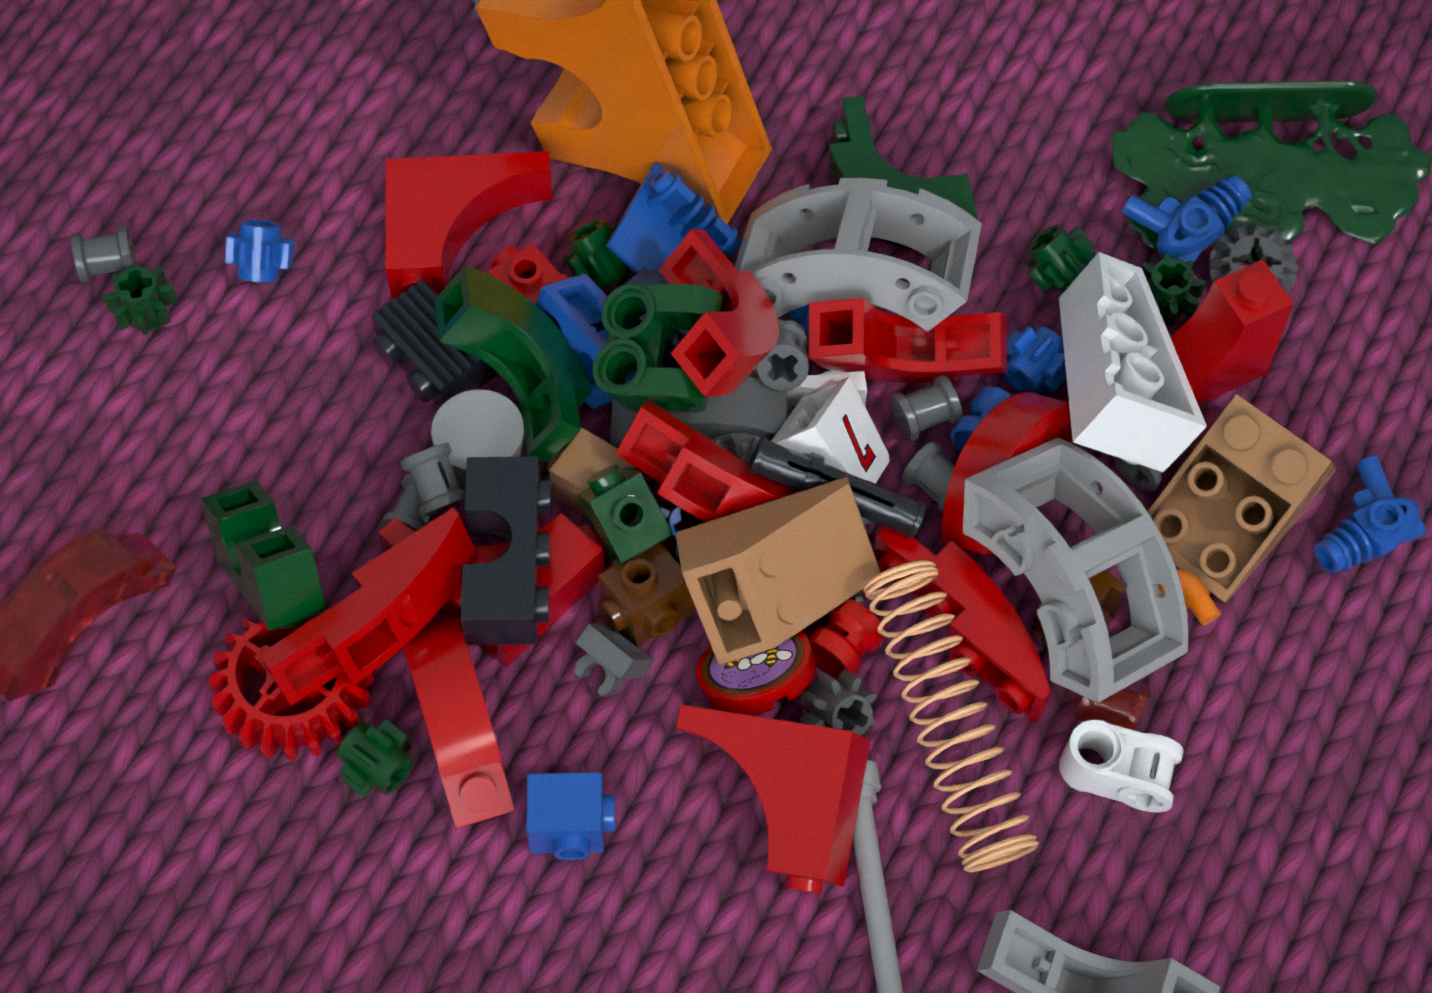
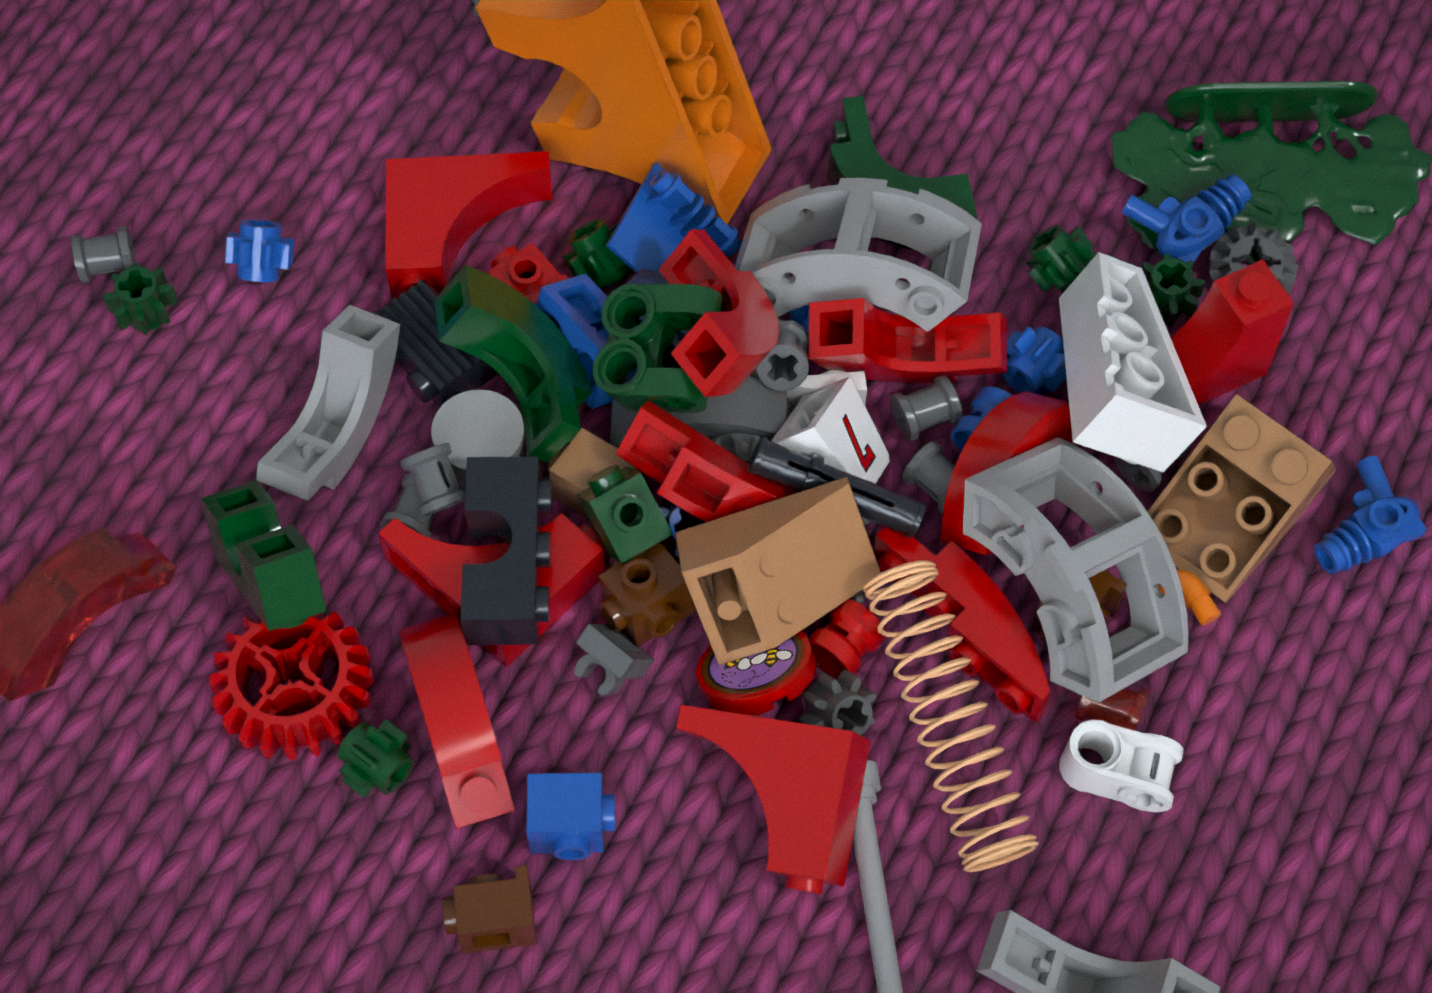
(341, 409): none -> light grey arch
(394, 603): red slope -> none
(492, 912): none -> reddish brown brick

